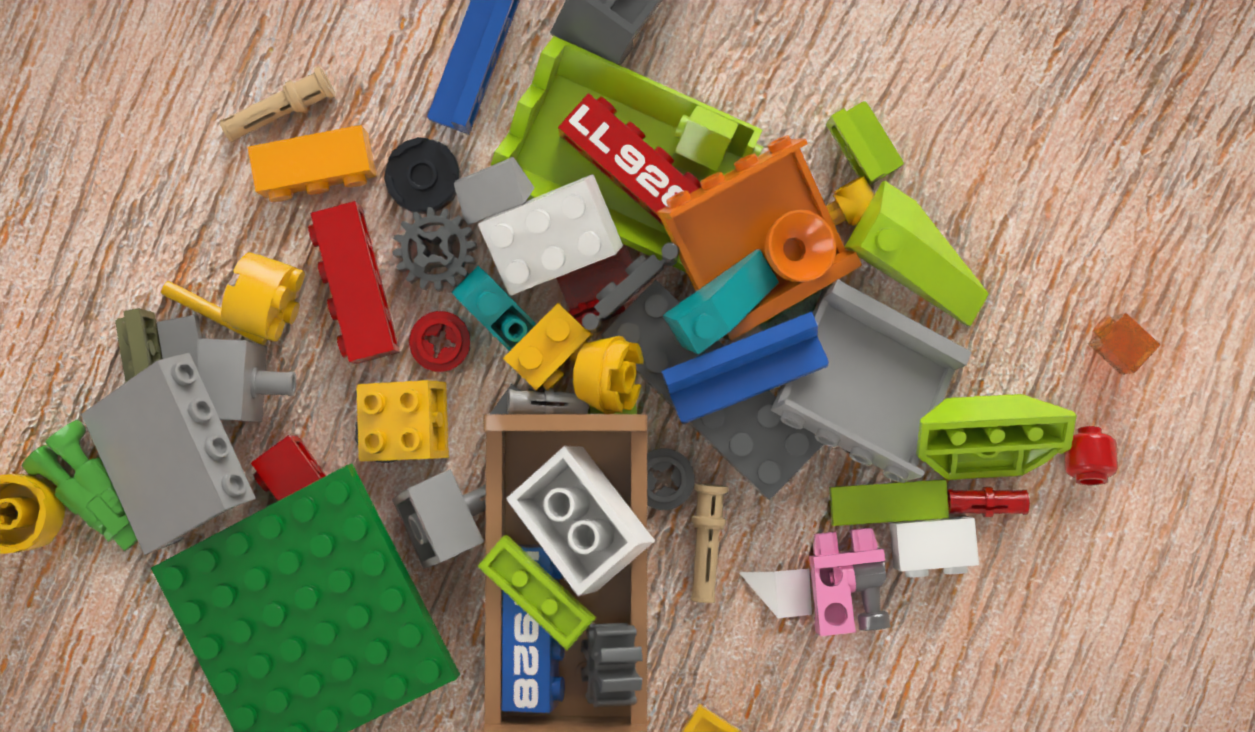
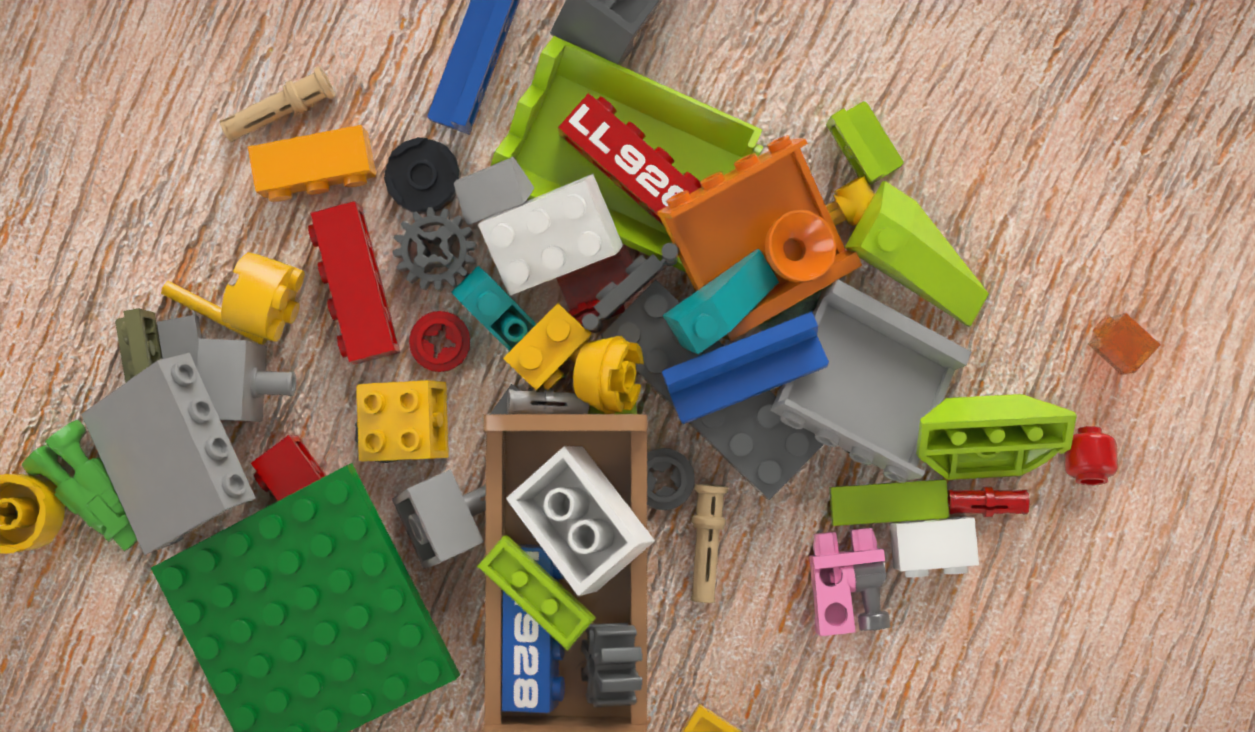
(705, 137): lime brick -> none
(784, 592): white sticker -> none

